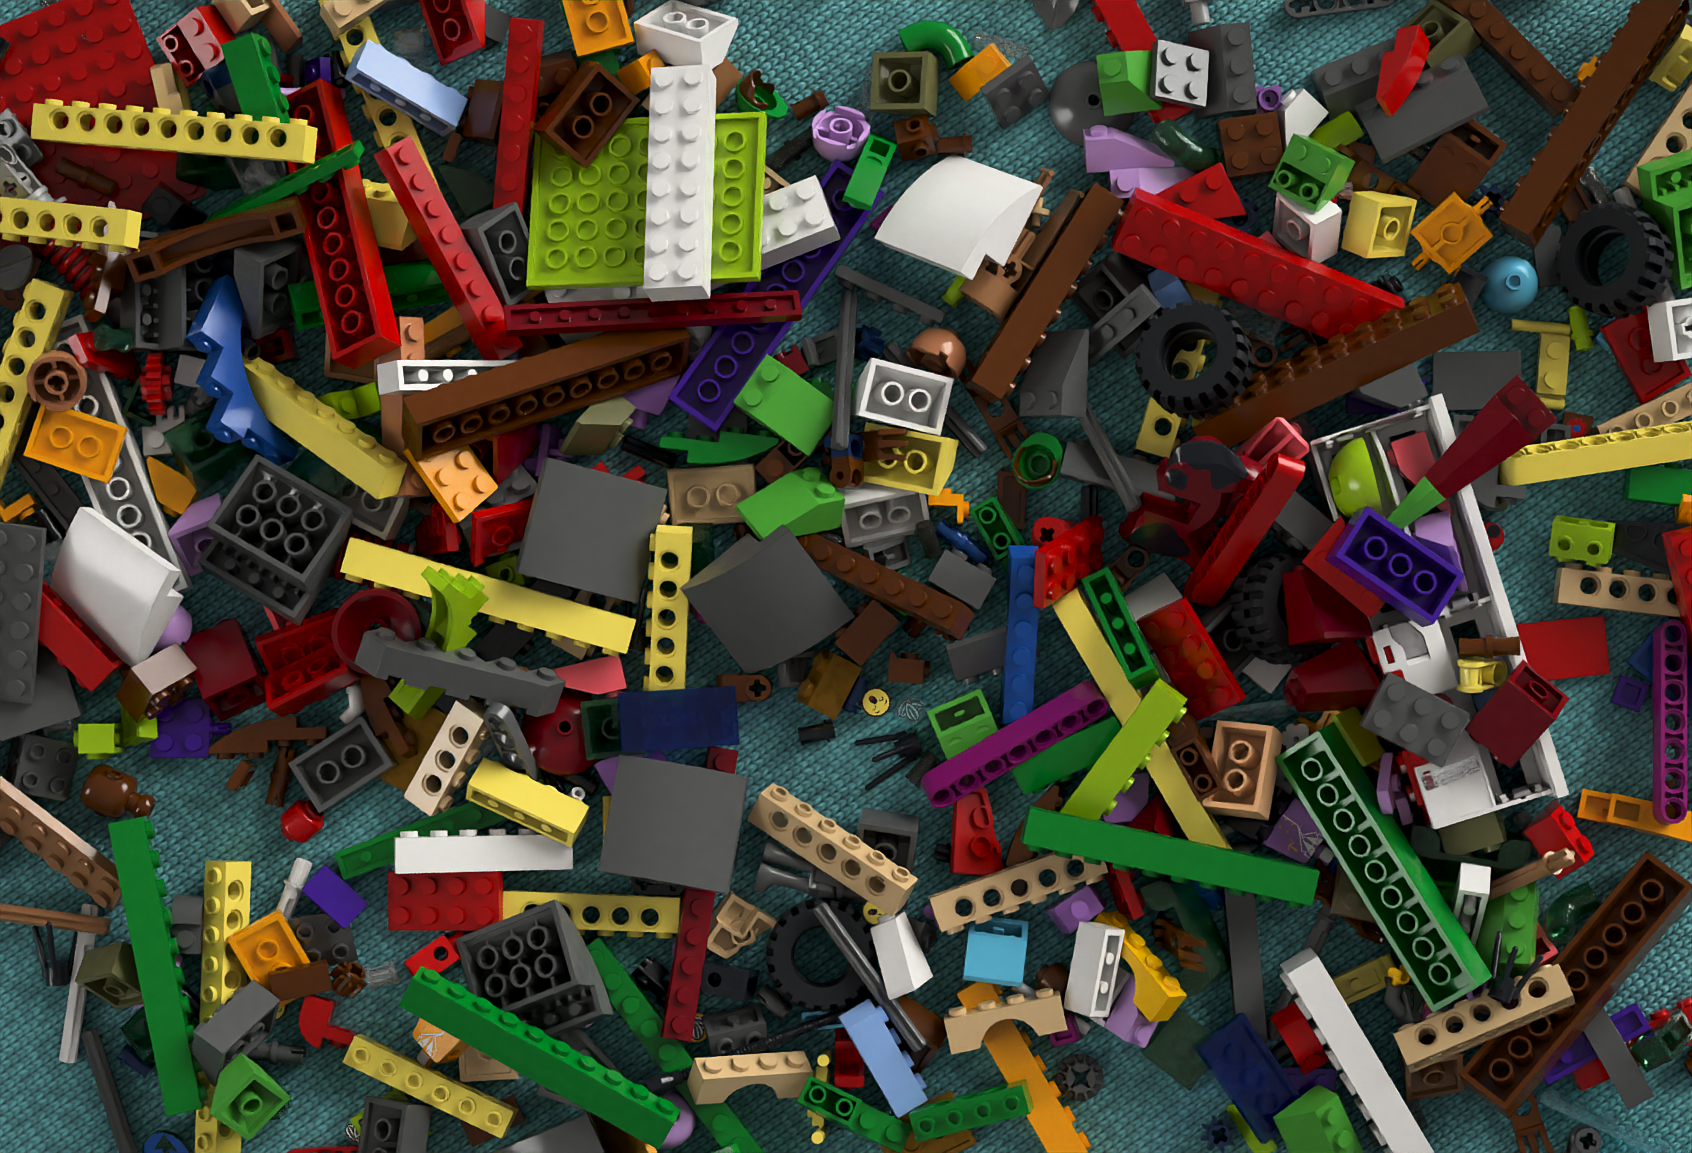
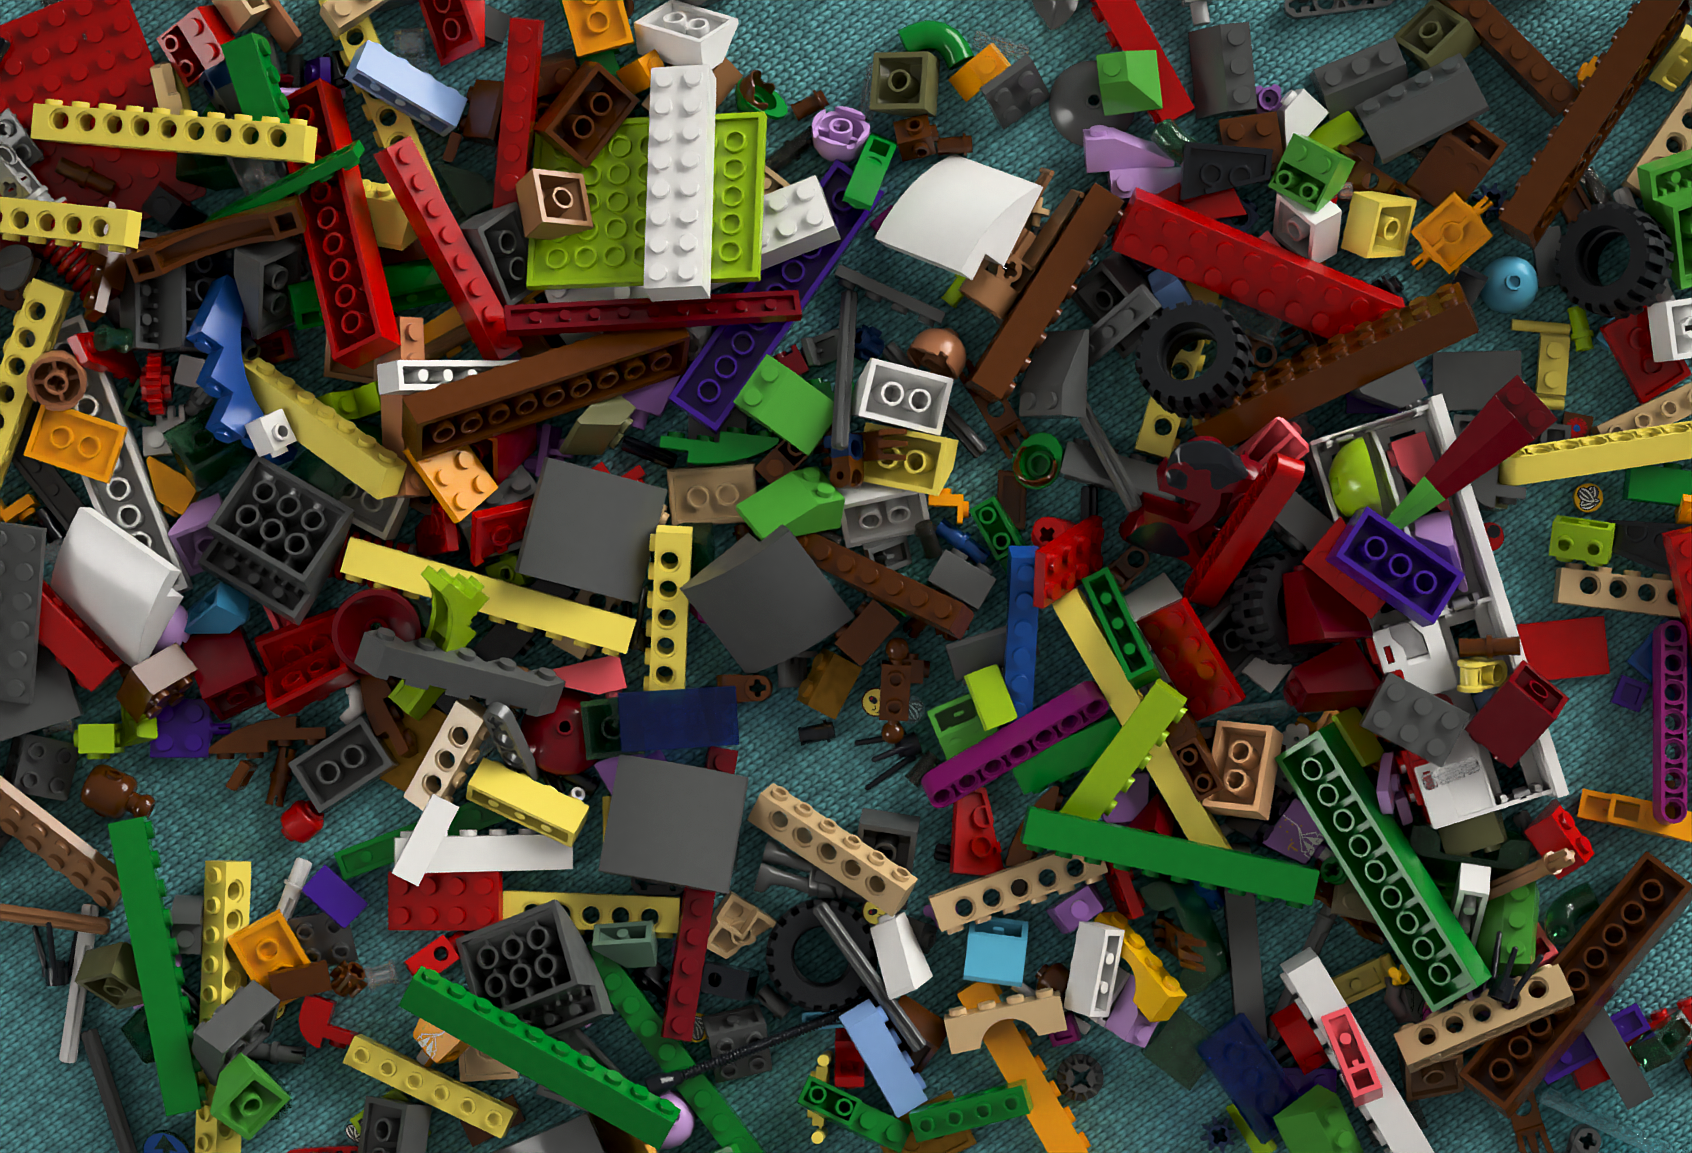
(131, 1058): dark blue pin -> none
(218, 611): none -> dark azure slope
(271, 433): none -> white brick
(425, 839): none -> white tile
(553, 204): none -> medium nougat slope
(627, 943): none -> sand green slope
(718, 1077): tan arch -> none
(855, 696): dark blue pin -> none
(895, 690): none -> reddish brown plate
(990, 697): none -> lime slope
(1179, 74): plate -> none
(1221, 167): none -> black wing
(1327, 874): none -> green bush
(1352, 1057): none -> coral slope
(1401, 68): red slope -> none
(1587, 497): none -> tile

